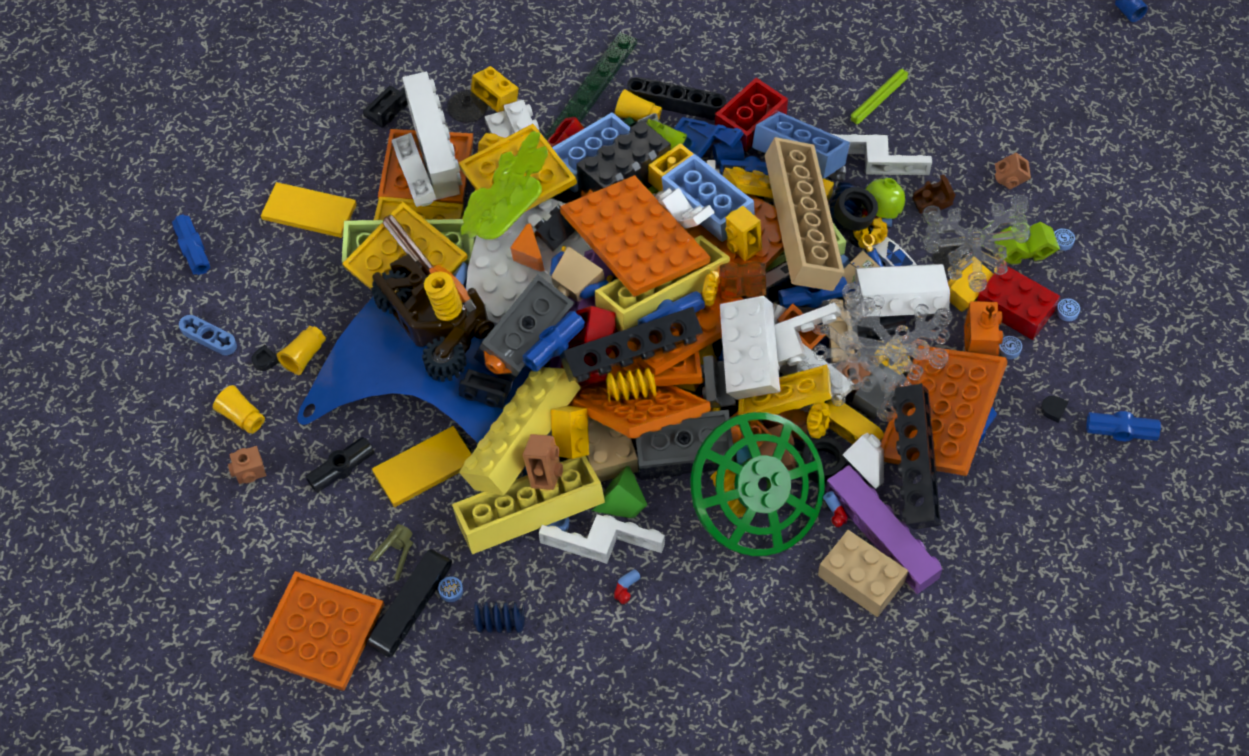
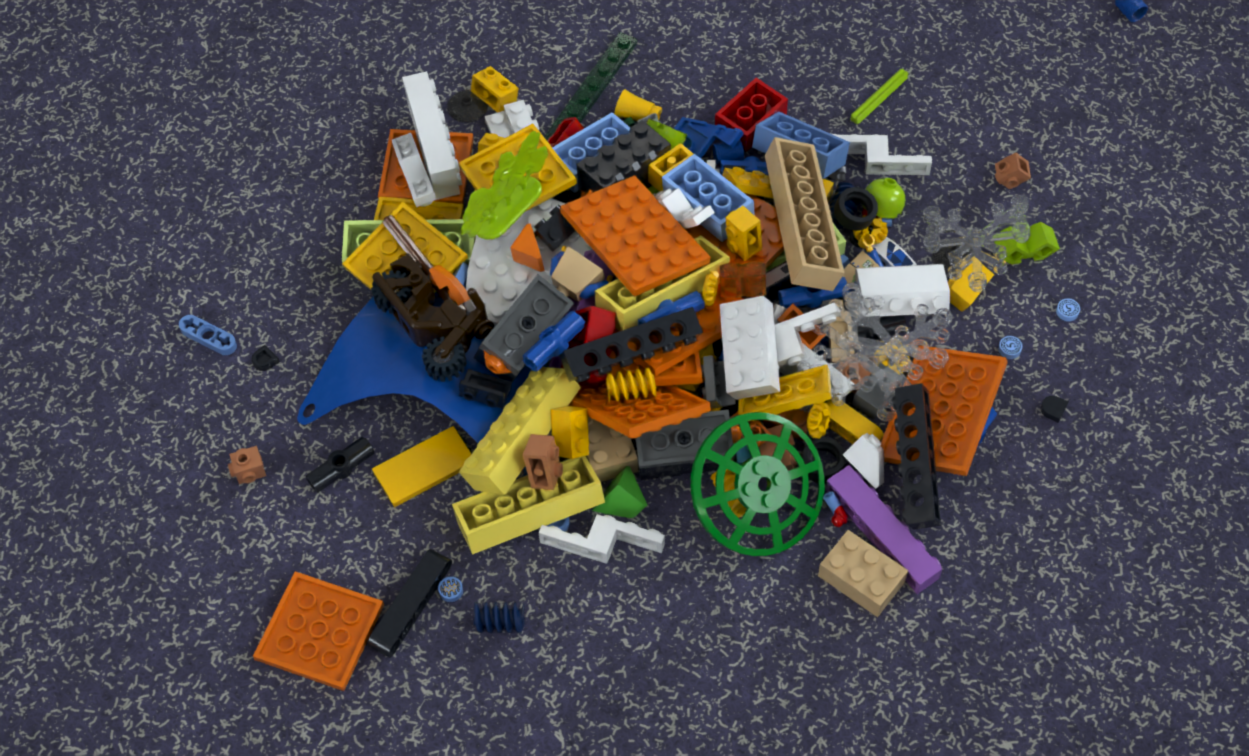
(191, 244): blue piece -> none
(238, 409): yellow plant -> none
(301, 350): yellow plant -> none
(308, 209): yellow tile -> none
(386, 106): black bracket -> none
(397, 538): olive plant -> none
(443, 296): yellow piece -> none
(623, 584): arm -> none
(677, 97): black beam -> none
(937, 194): reddish brown hand -> none
(982, 328): orange brick -> none
(1022, 301): red brick -> none
(1065, 239): light blue tile -> none
(1123, 426): blue piece -> none

